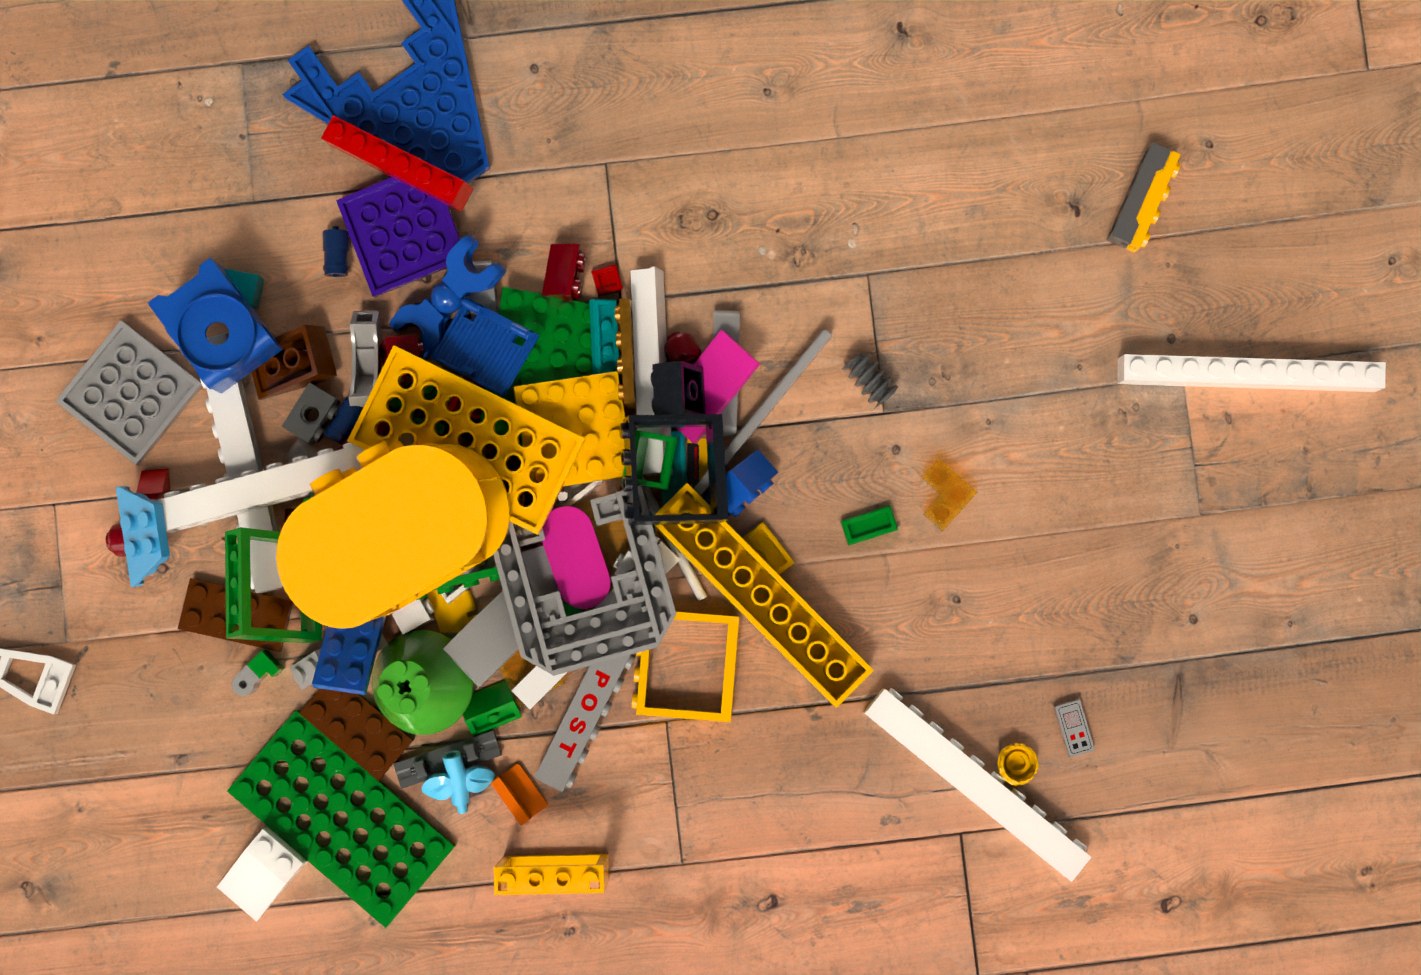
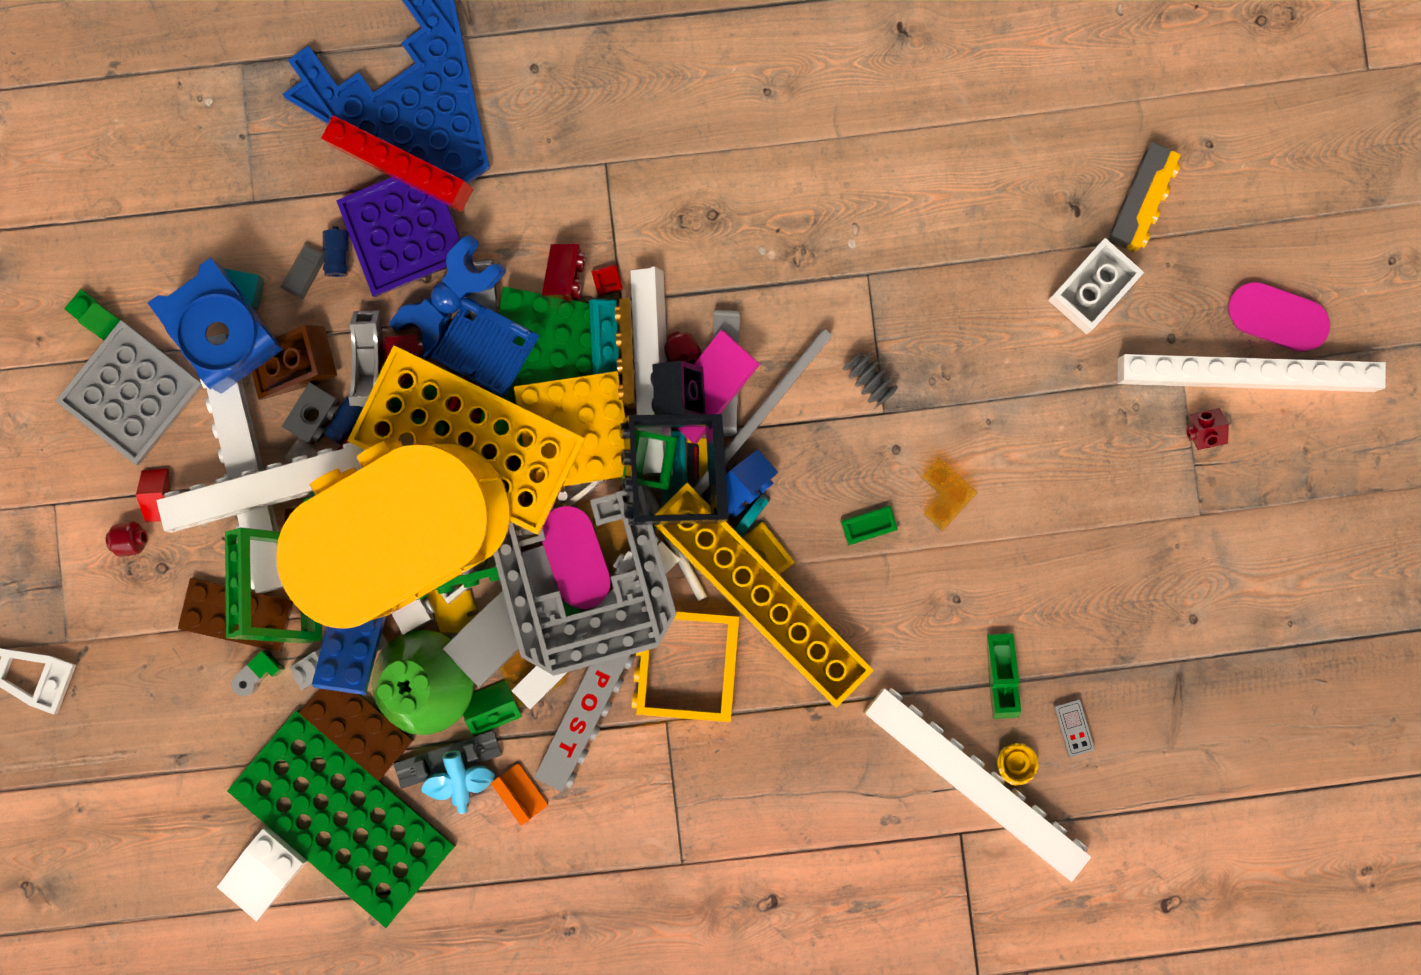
(92, 314): none -> green slope
(143, 534): dark azure wing -> none
(303, 271): none -> dark grey tile
(551, 874): yellow window -> none
(752, 514): none -> teal tile
(1003, 676): none -> green slope
(1096, 286): none -> white brick
(1208, 429): none -> dark red brick
(1278, 317): none -> dark pink tile

